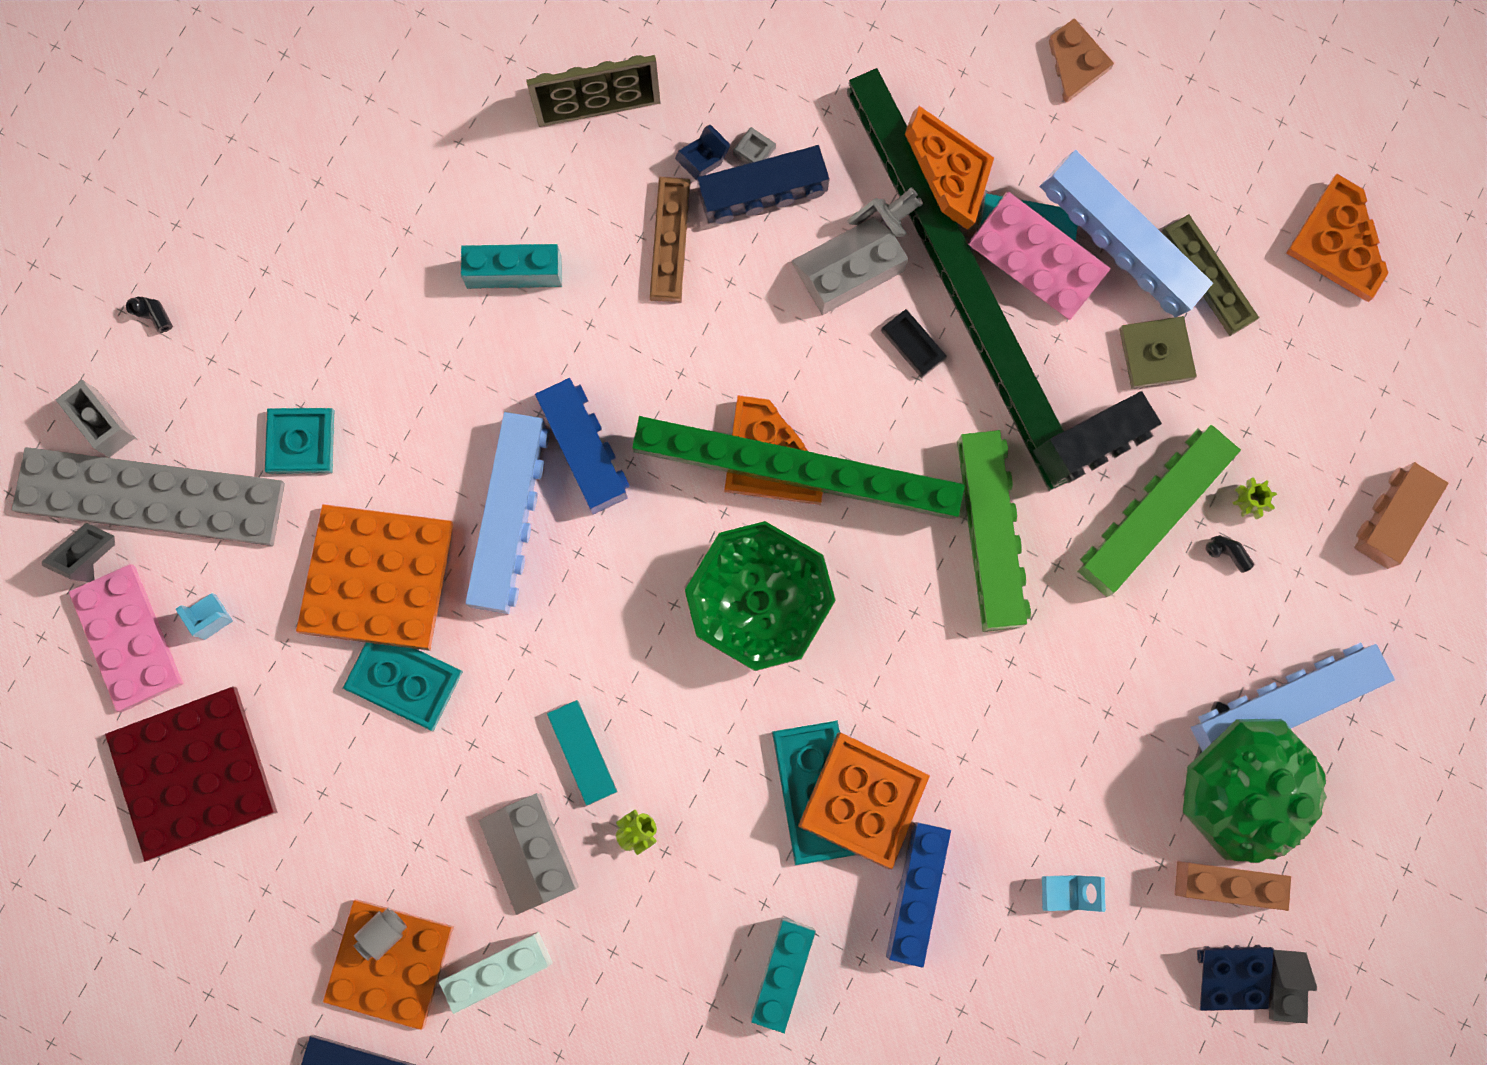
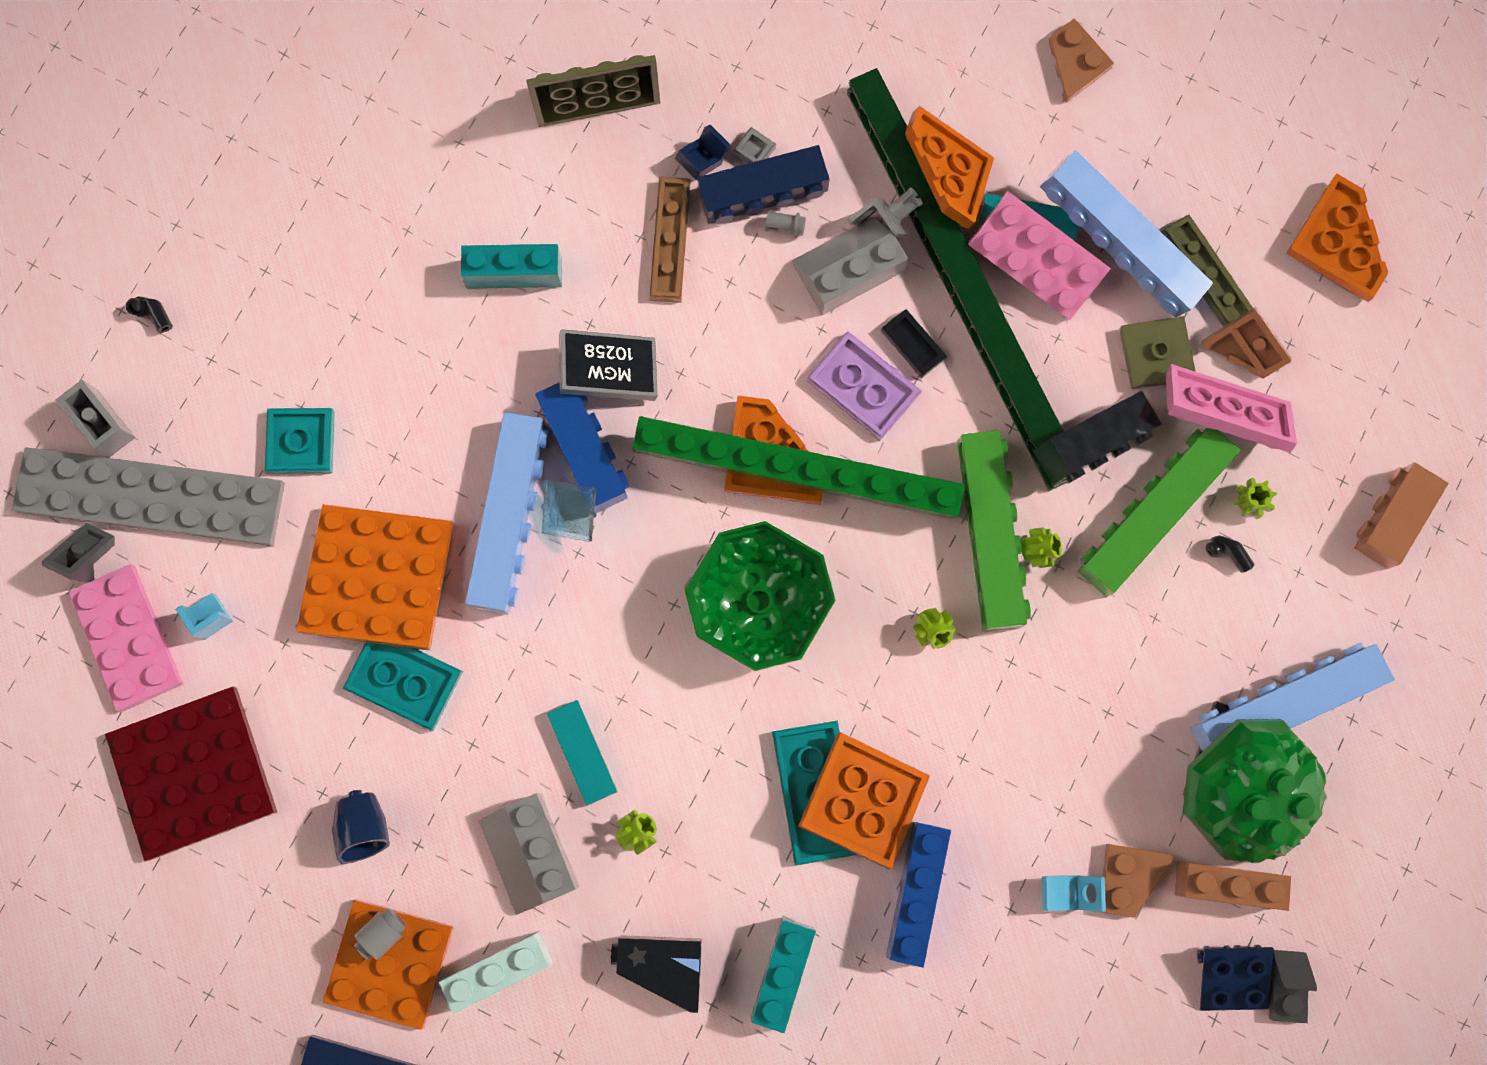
(359, 827): none -> dark blue helmet
(568, 510): none -> clear light blue piece
(607, 365): none -> black tile
(661, 966): none -> black slope
(785, 223): none -> light grey pin
(863, 385): none -> lavender tile
(934, 628): none -> lime gear
(1041, 547): none -> lime gear
(1131, 877): none -> nougat wing
(1230, 408): none -> bright pink plate
(1250, 344): none -> nougat wing

